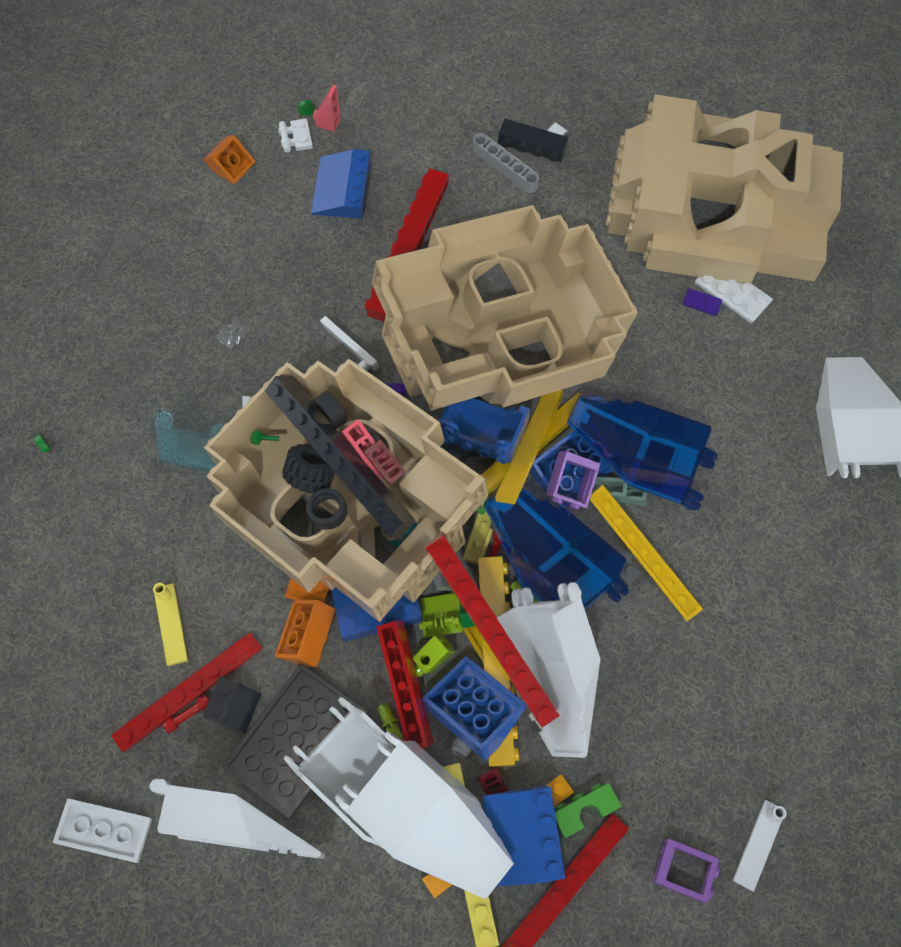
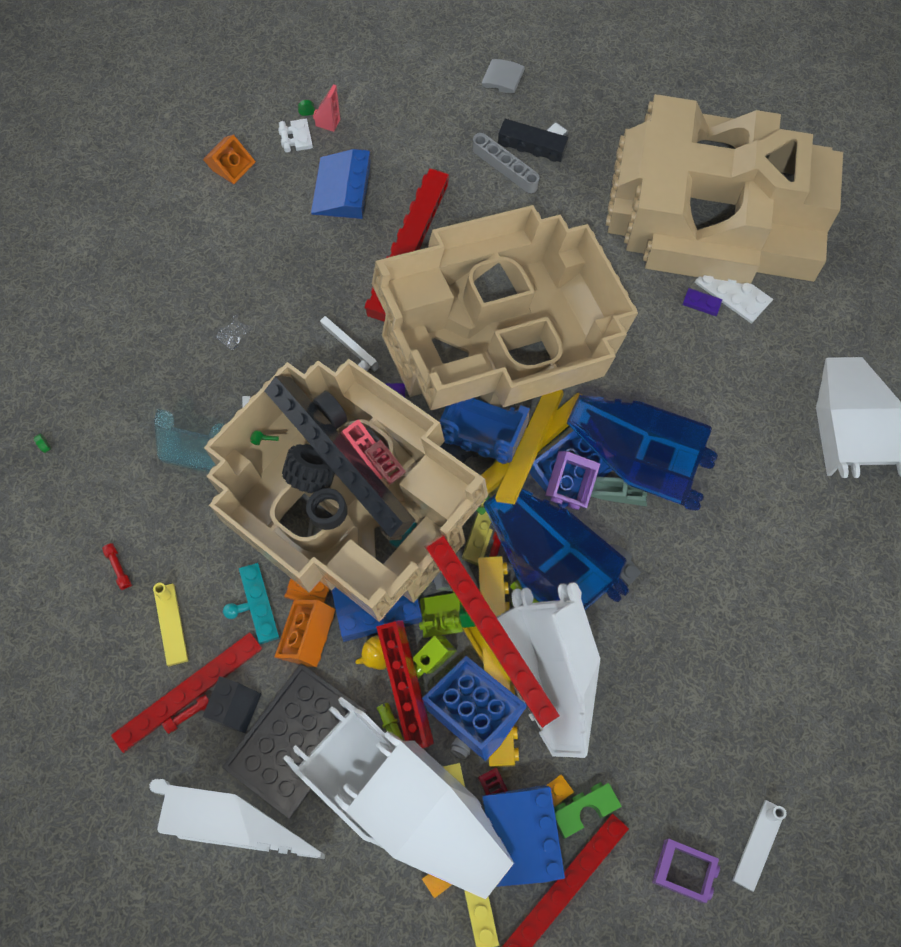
(102, 830): white plate -> none
(122, 580): none -> red bar
(257, 604): none -> teal plate
(372, 654): none -> yellow hair
(503, 75): none -> light grey slope
(645, 553): yellow tile -> none

